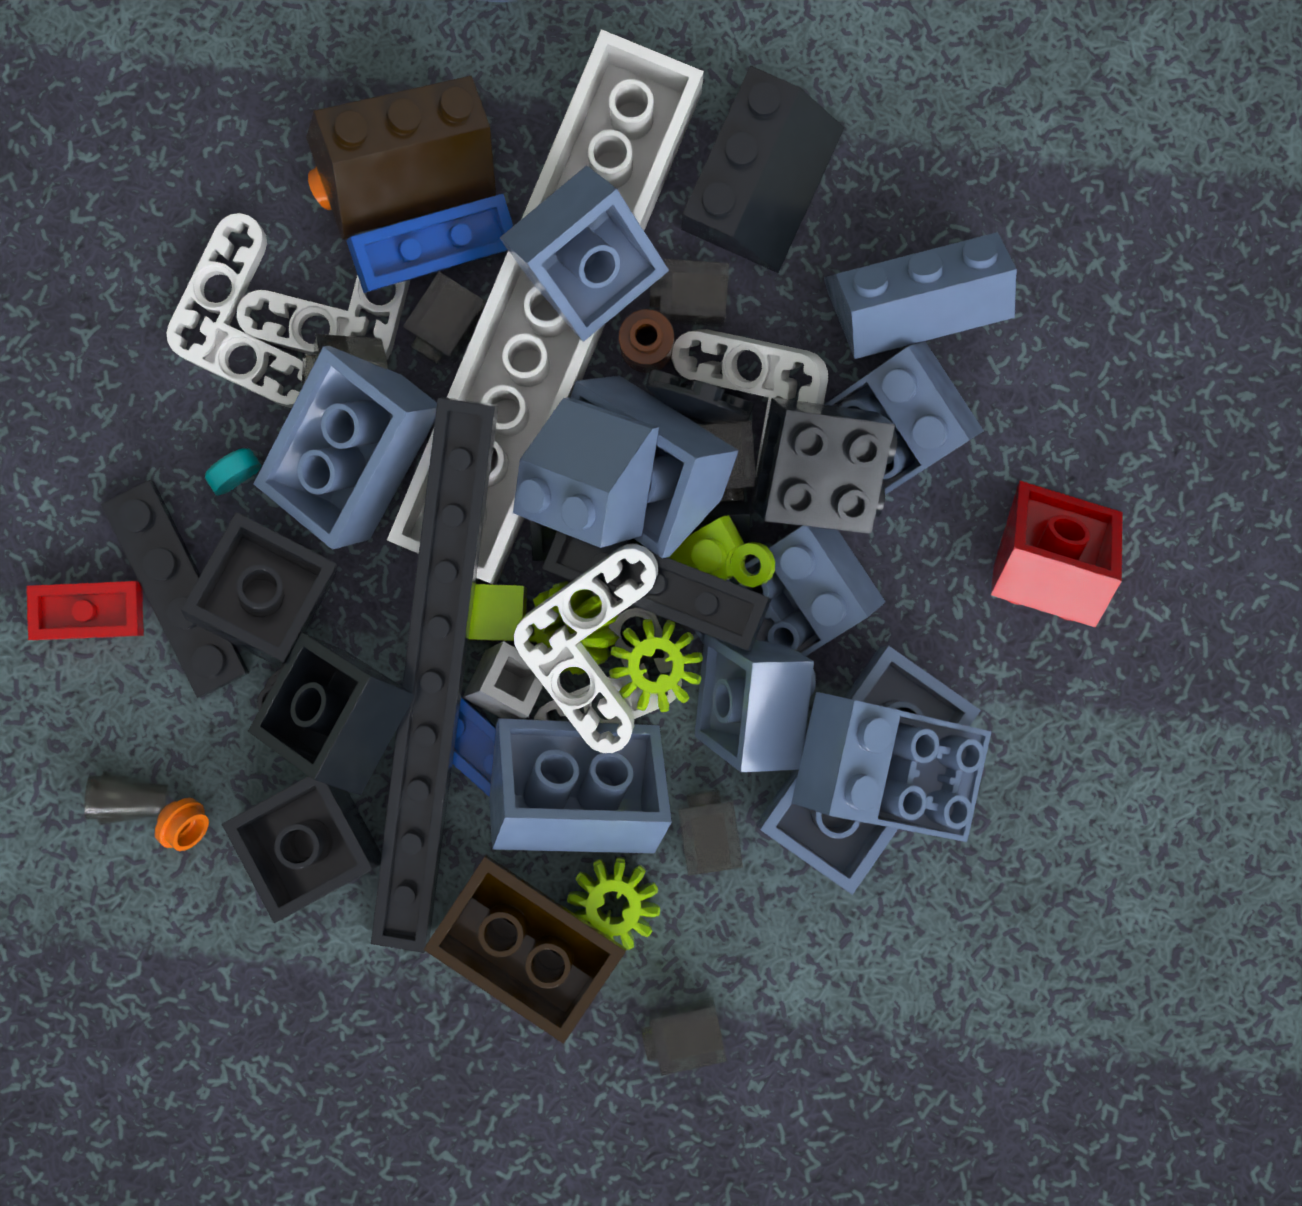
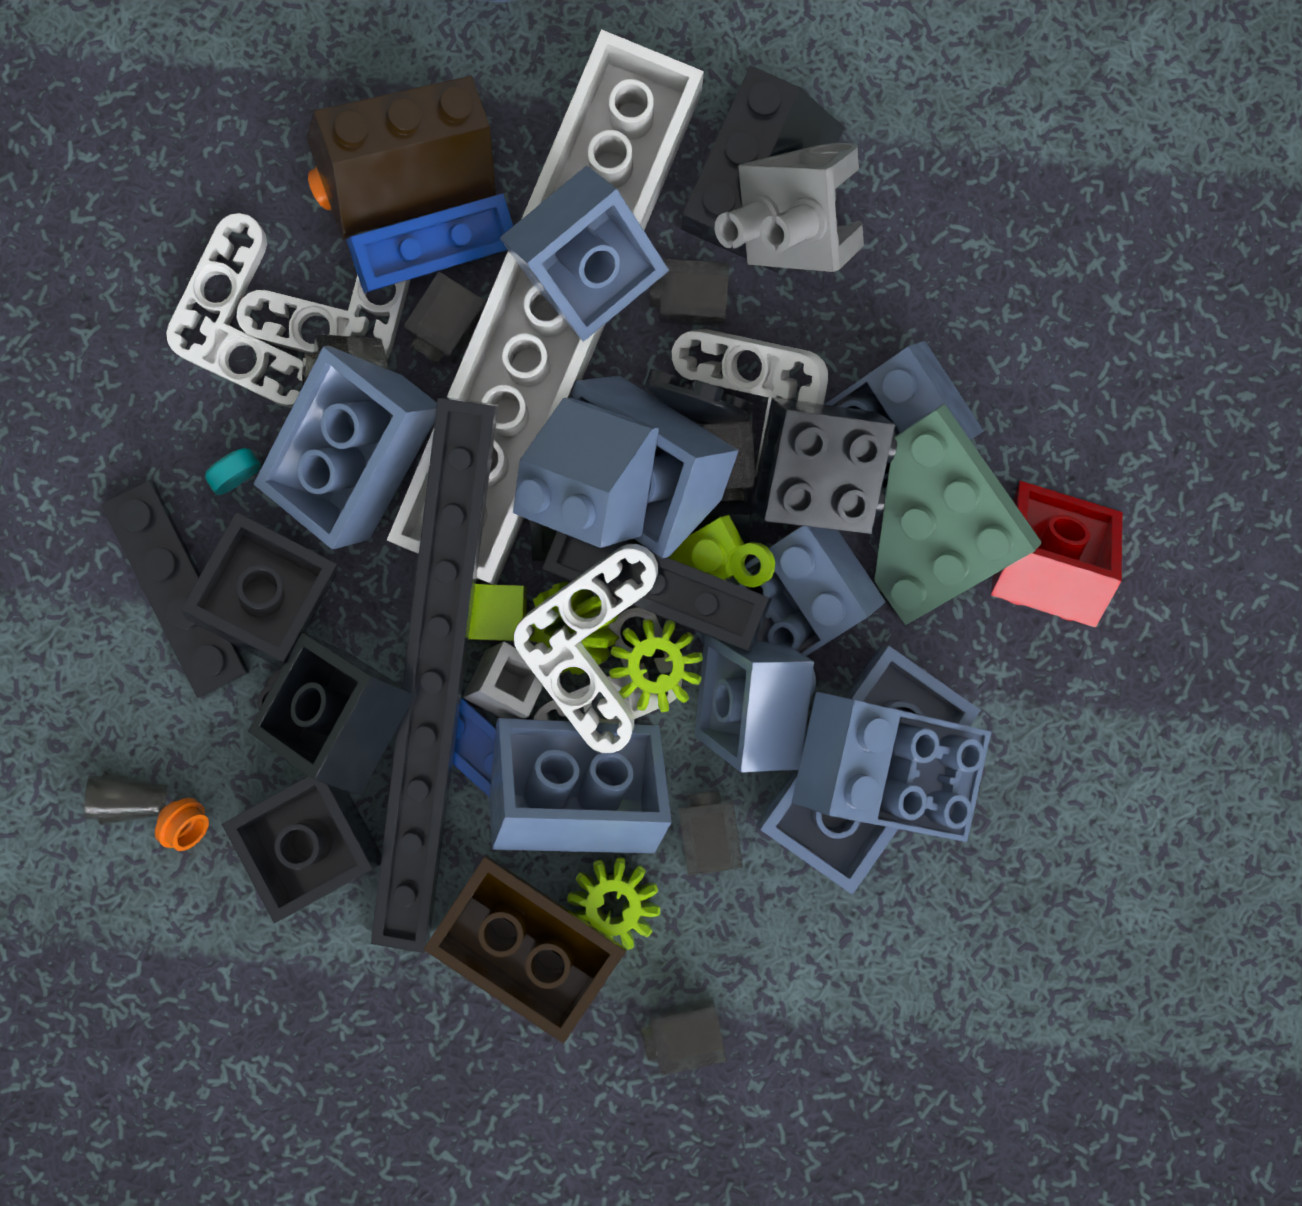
(85, 610): red plate -> none
(646, 357): reddish brown brick -> none
(792, 210): none -> light grey piece
(924, 295): sand blue slope -> none
(944, 519): none -> sand green plate

